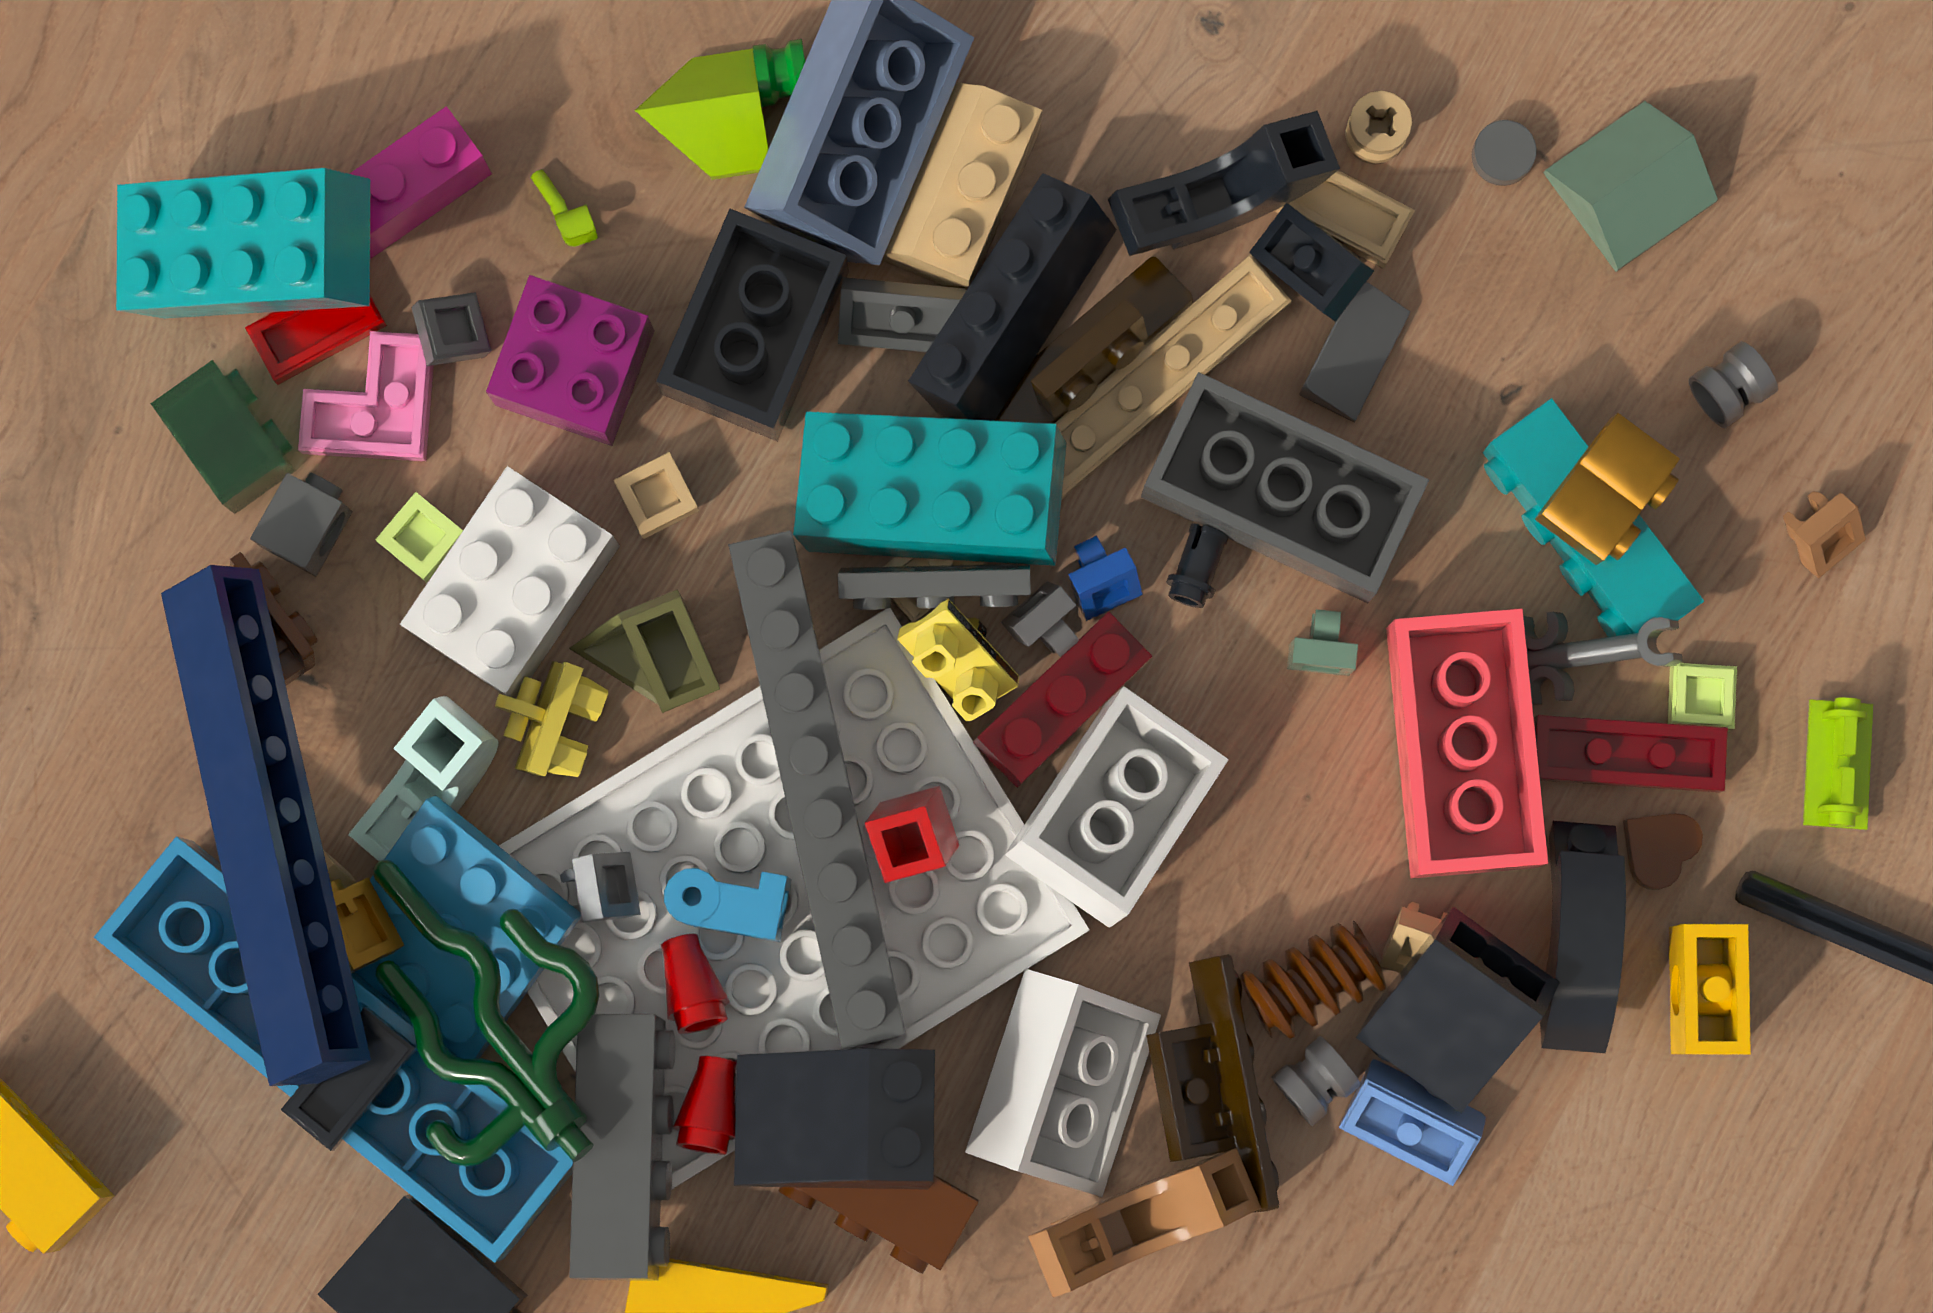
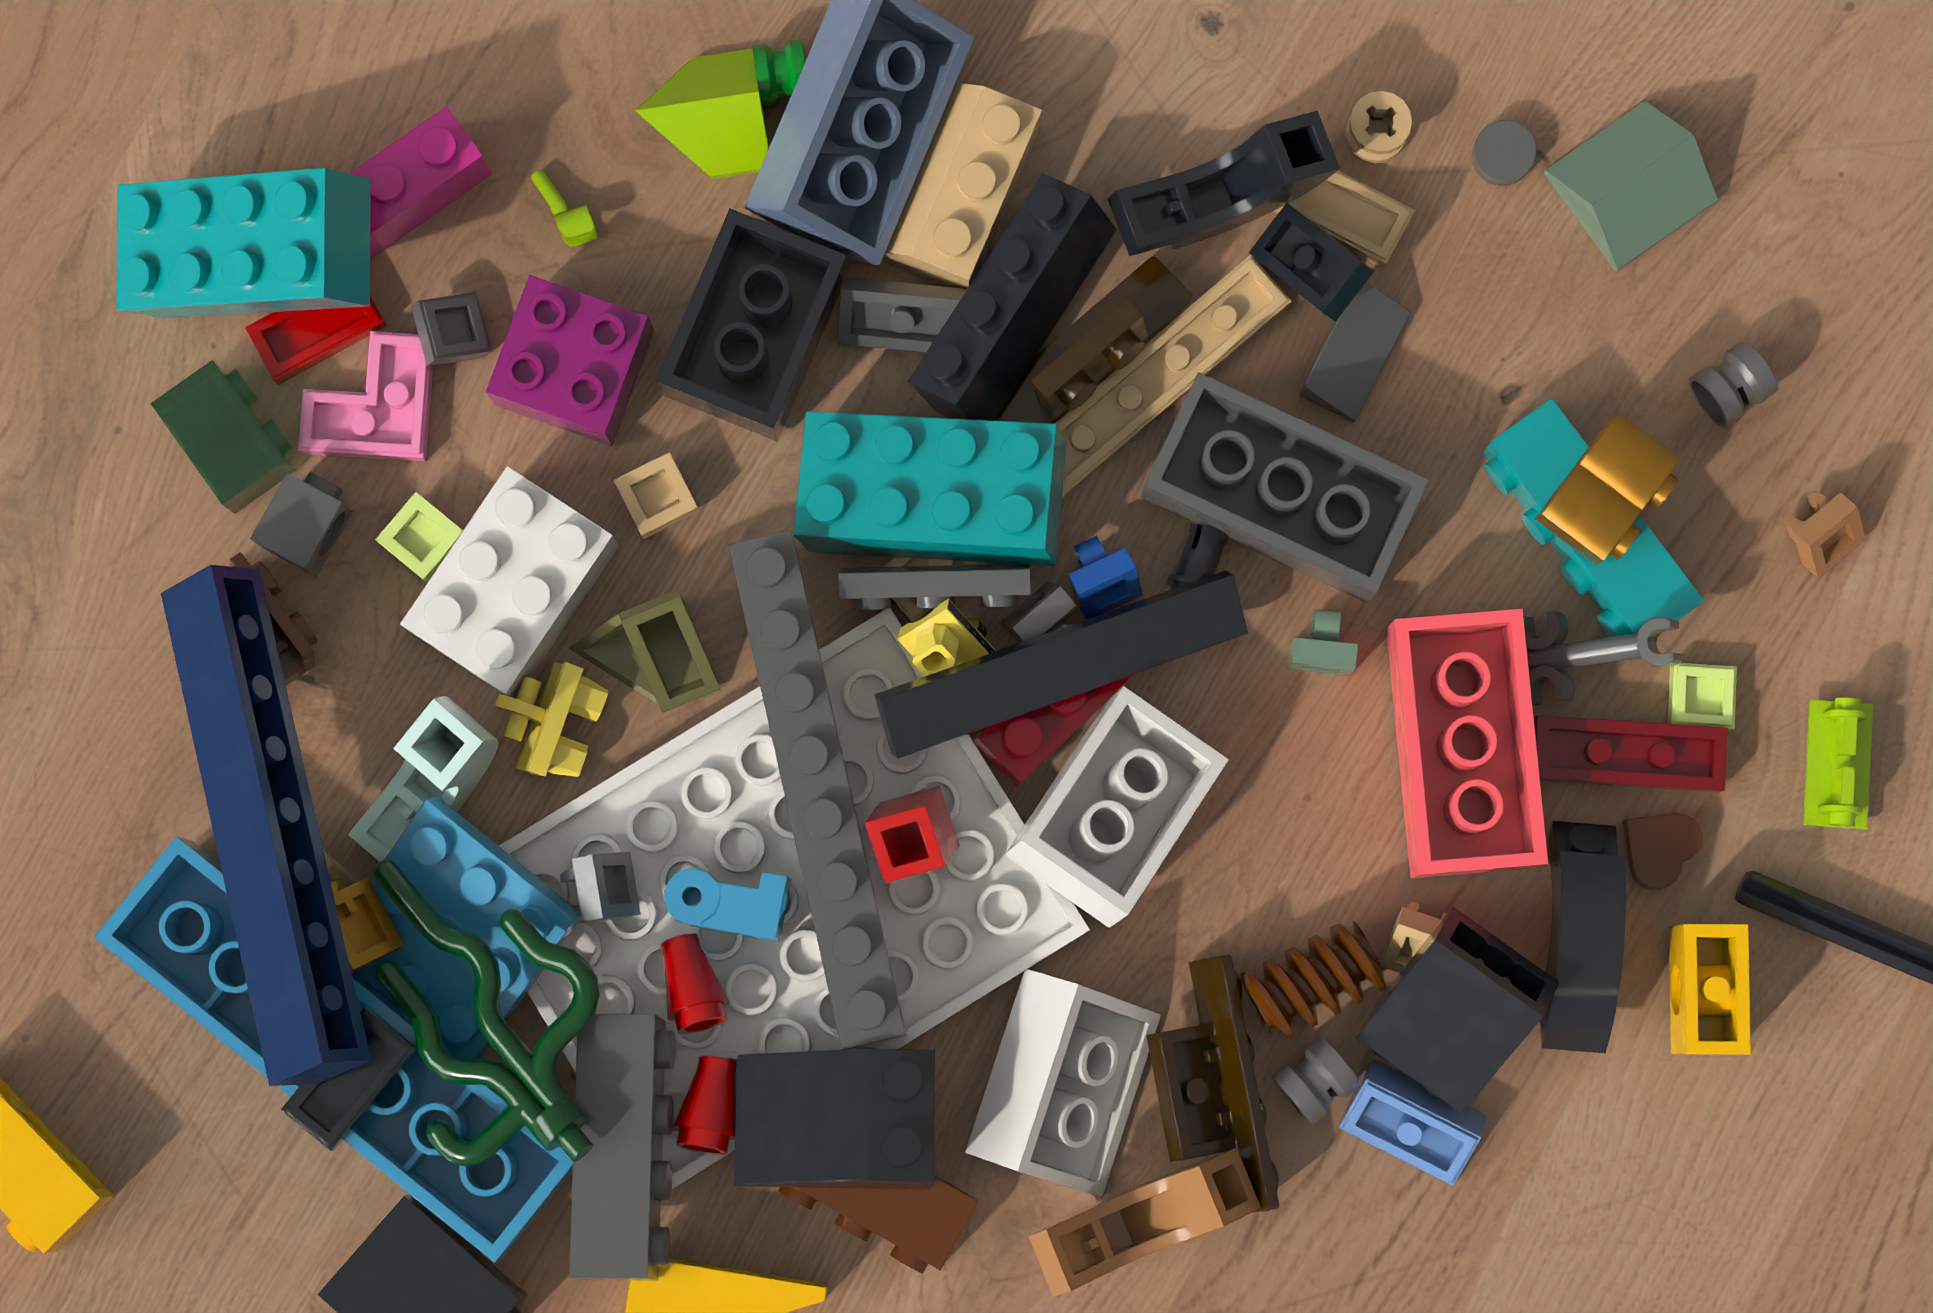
(1061, 664): none -> black tile

